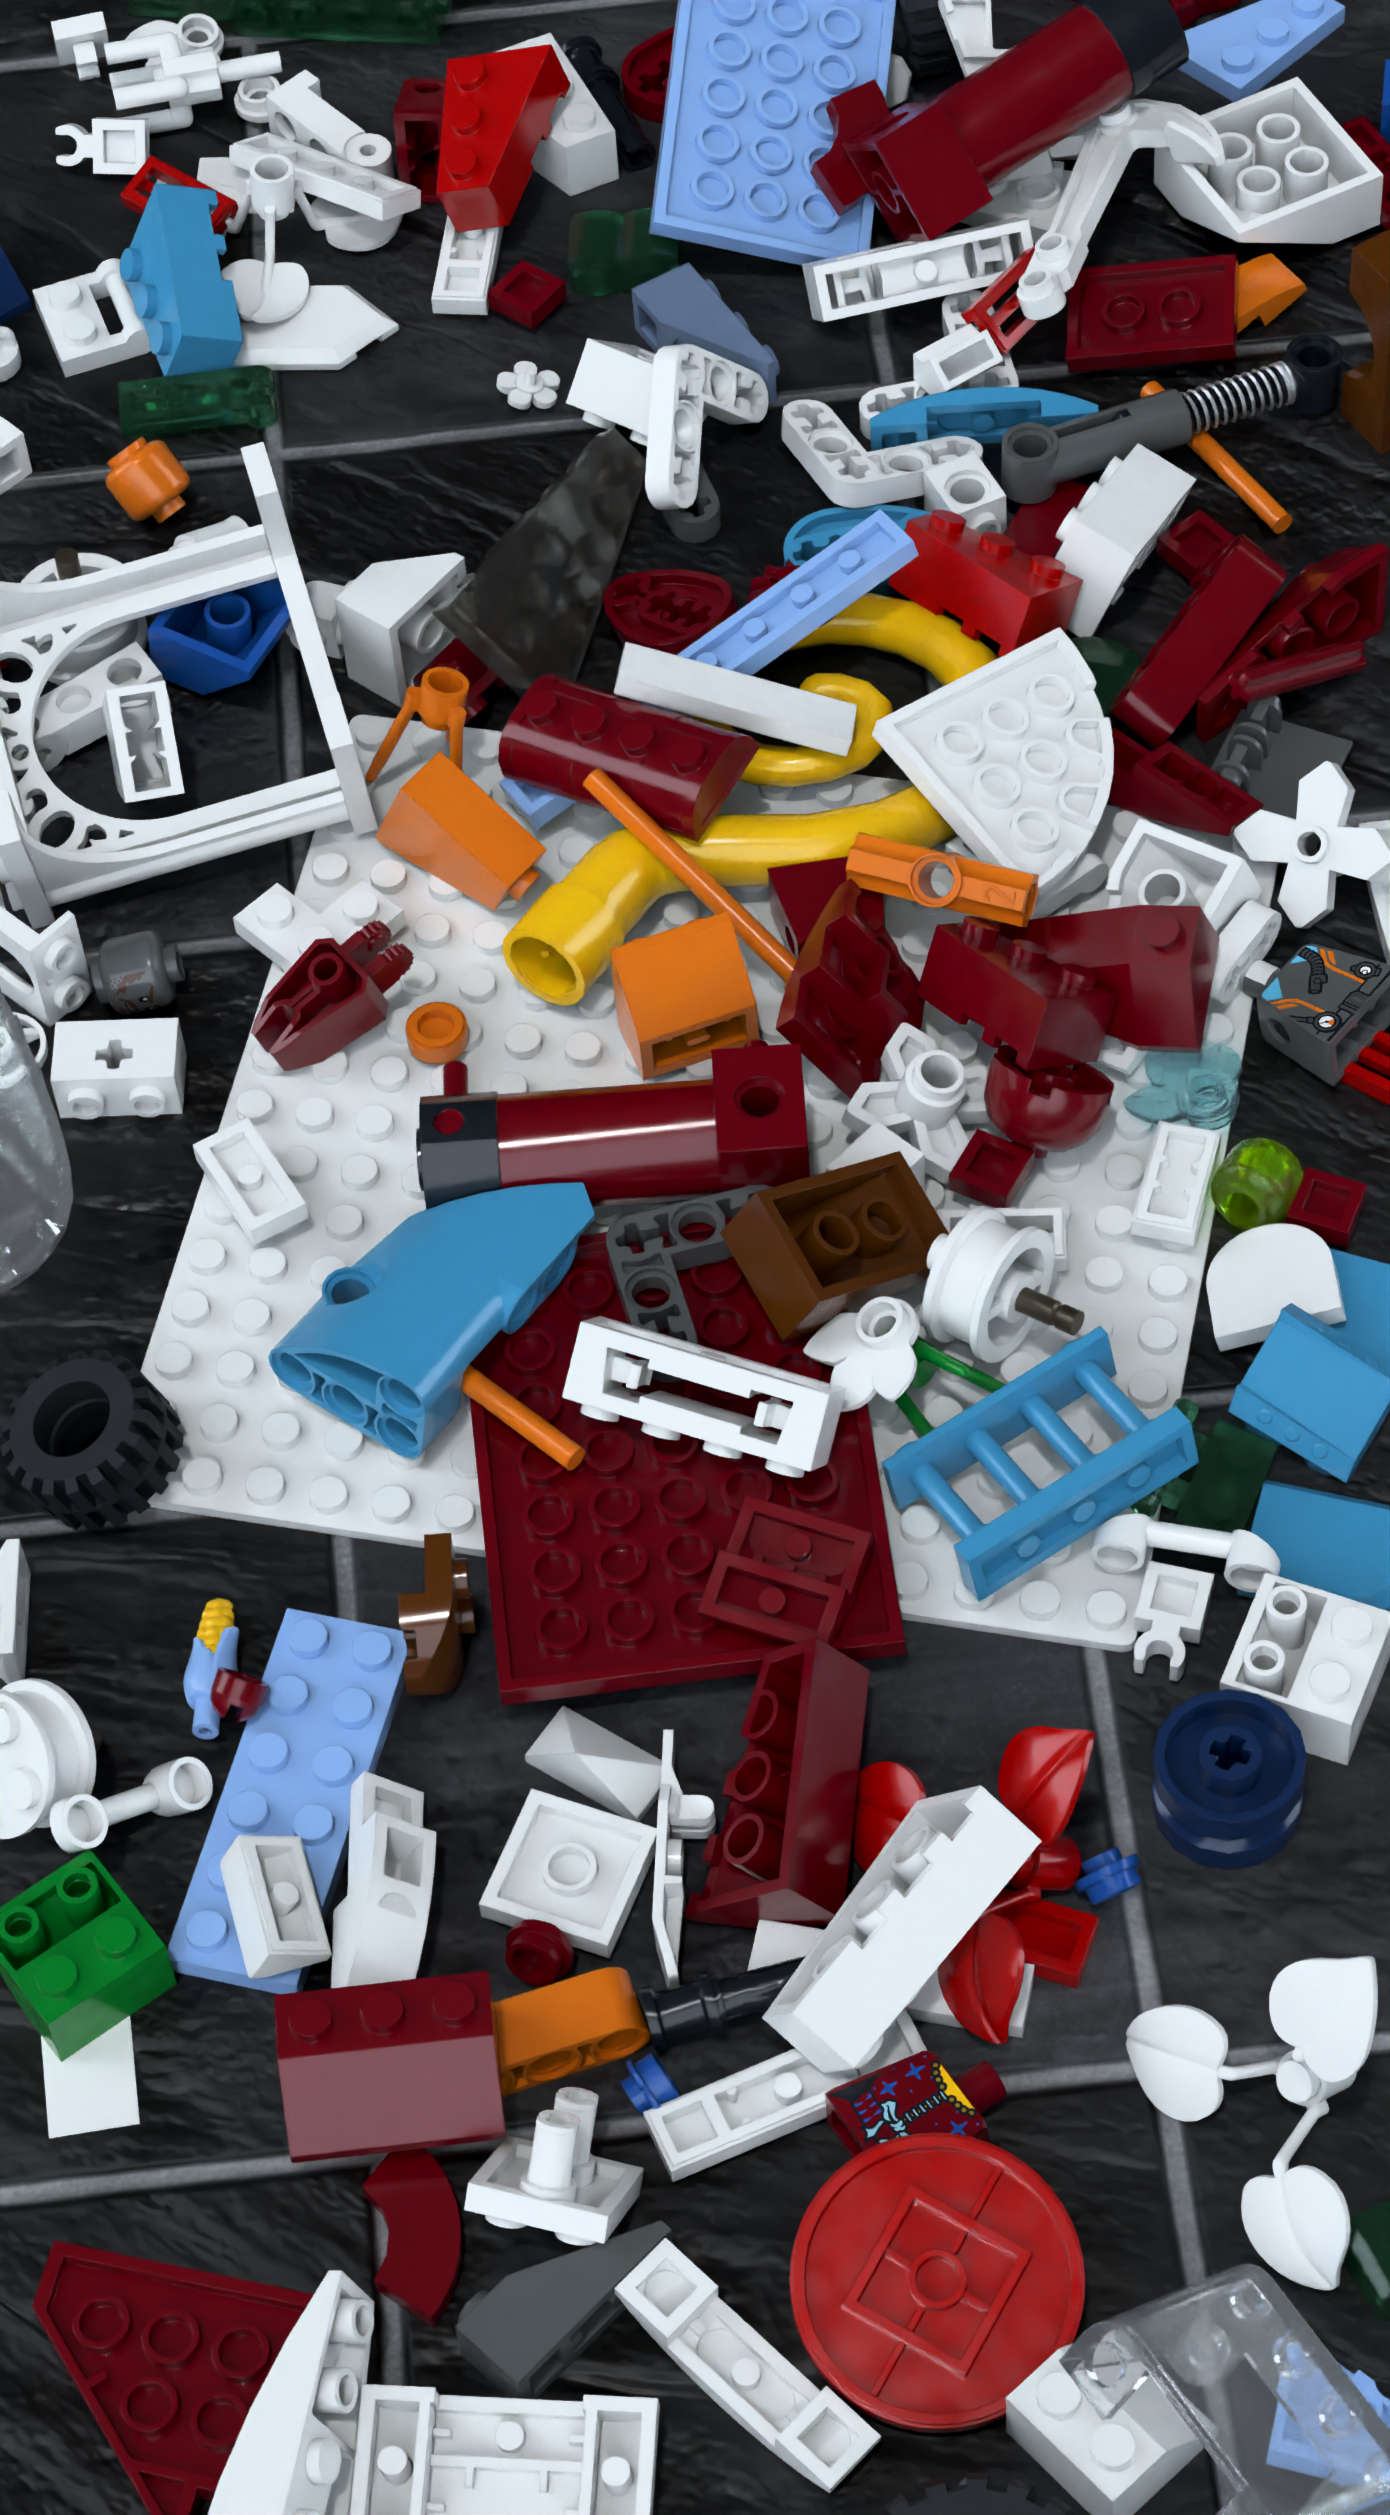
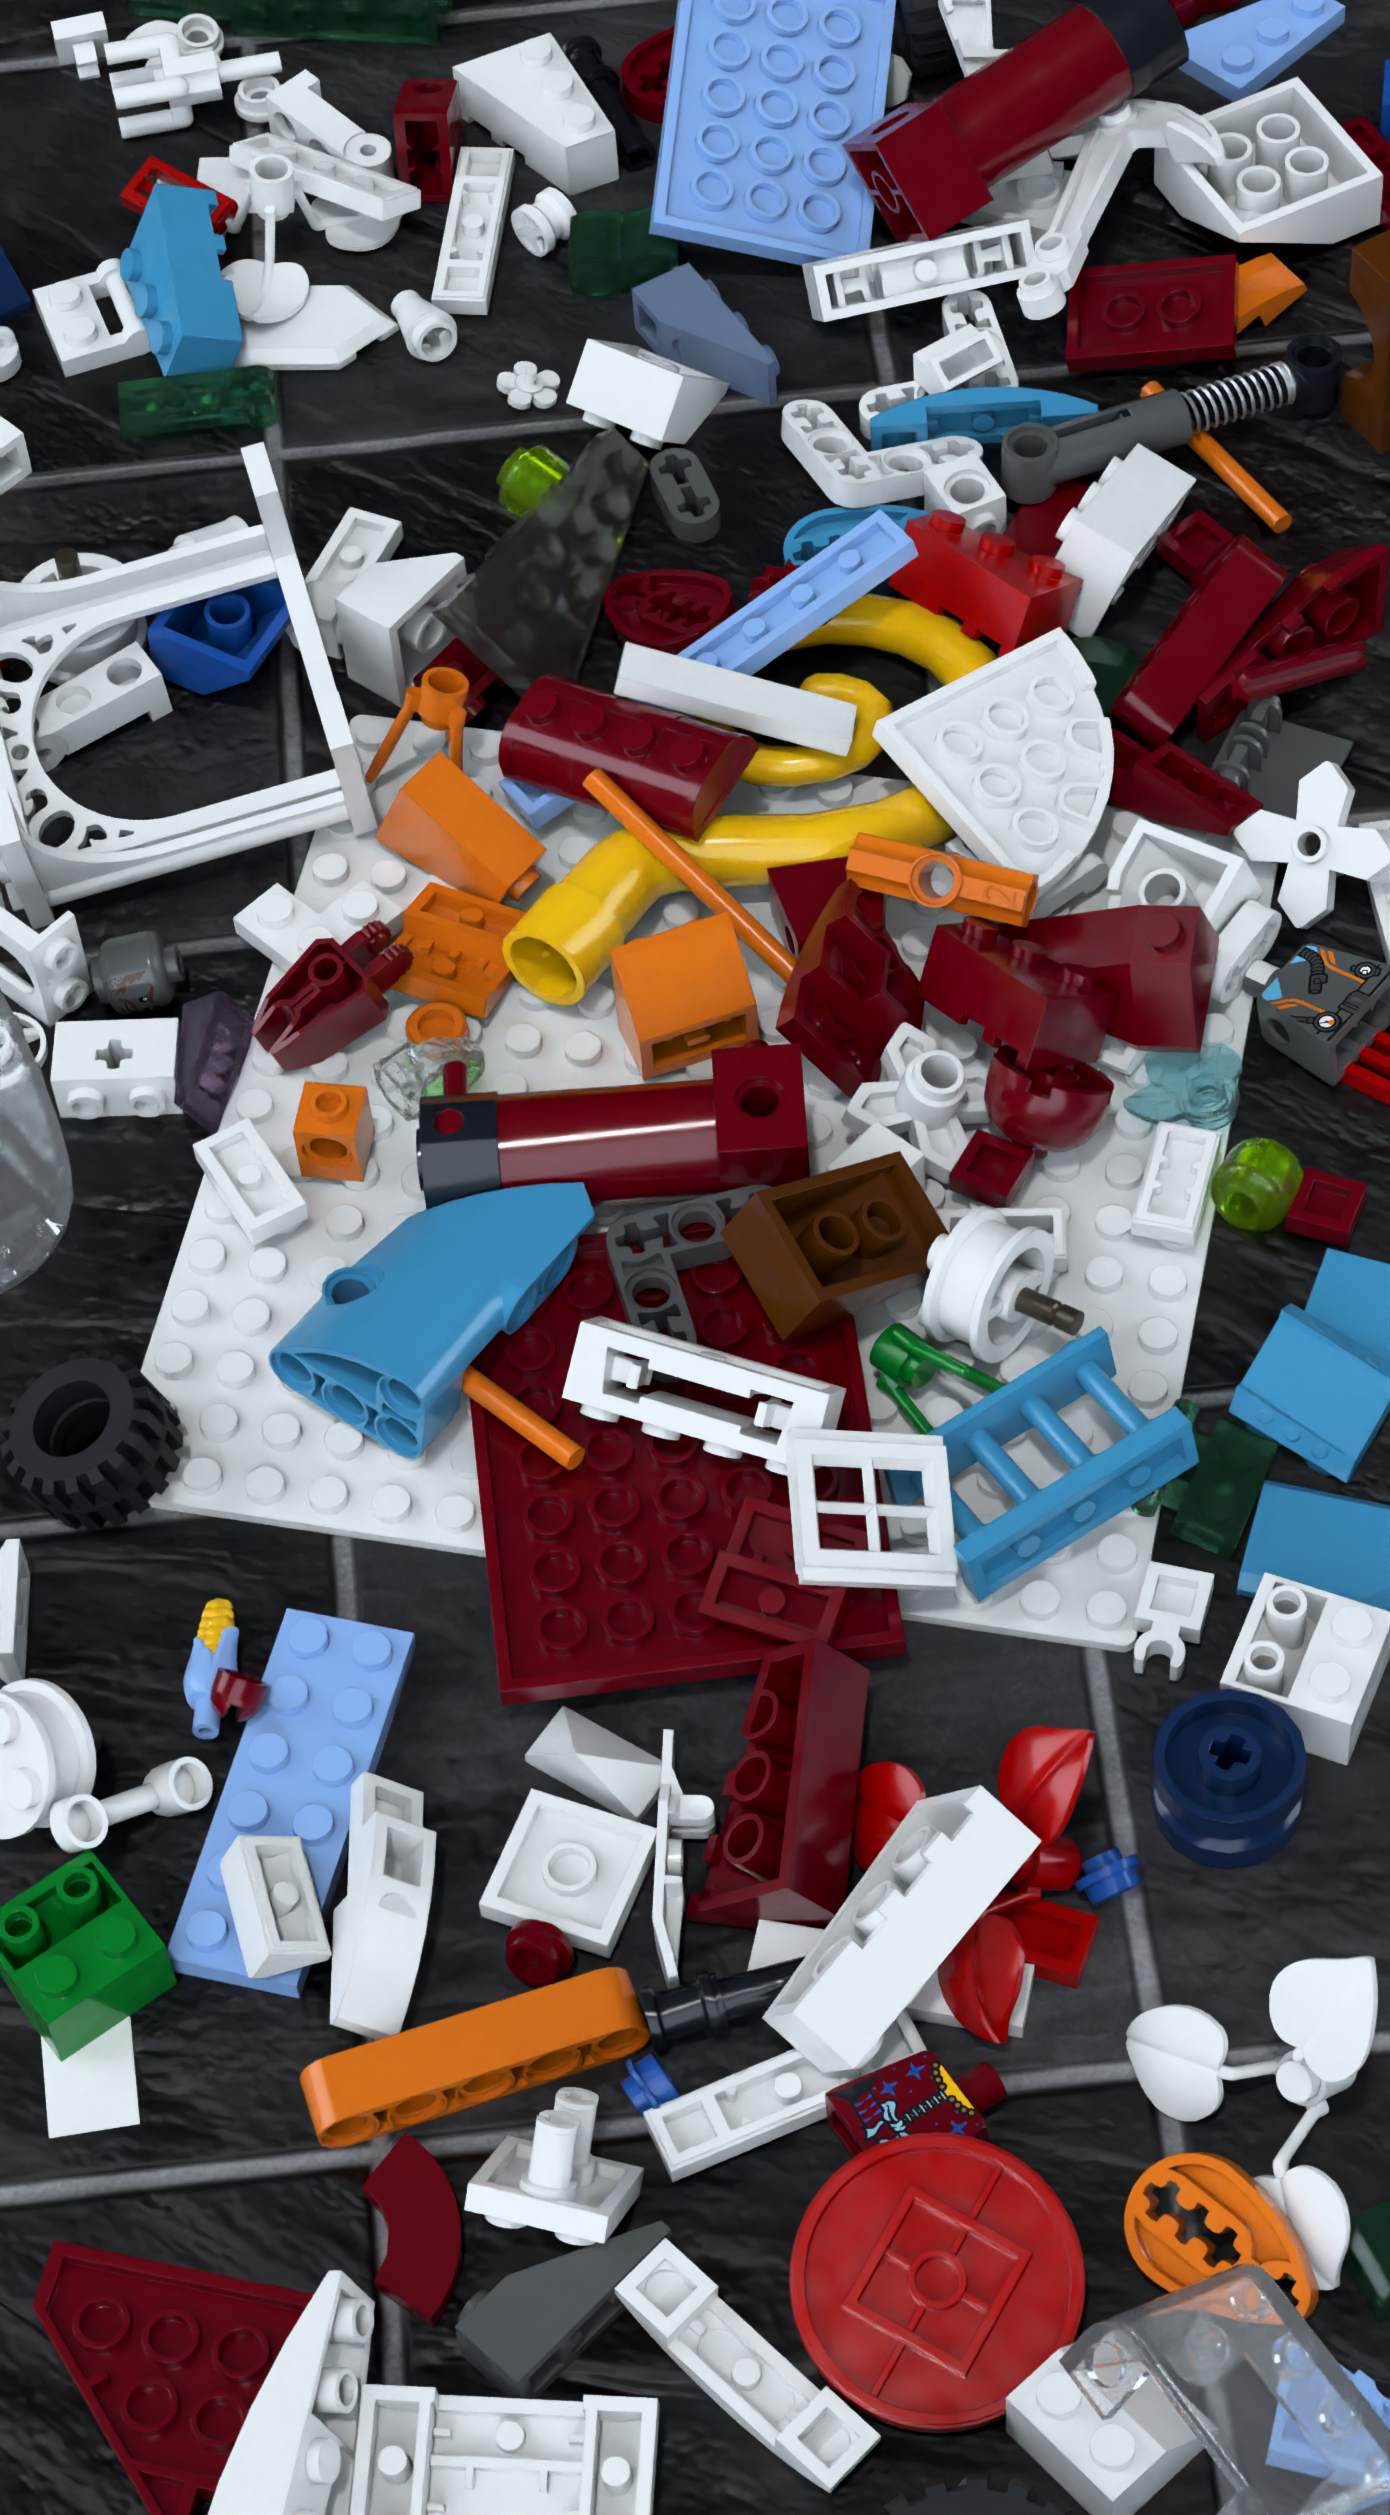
(114, 144): white plate -> none
(142, 742): white torso -> none
(147, 480): orange head -> none
(211, 1055): none -> clear purple slope
(333, 1131): none -> orange brick
(355, 545): none -> white plate
(389, 2066): slope -> none
(418, 1070): none -> clear rock
(425, 328): none -> white cone
(437, 1621): reddish brown slope -> none
(456, 949): none -> orange slope
(490, 130): red wedge -> none
(527, 294): dark red plate -> none
(527, 476): none -> clear neon green head
(543, 222): none -> white wheel
(684, 393): white beam -> none
(849, 115): dark red tile -> none
(867, 1355): white plate -> none
(871, 1567): none -> white piece
(978, 309): red tile -> none
(1123, 1542): white bar -> none
(1233, 2203): none -> orange piece
(1263, 1274): white tile -> none

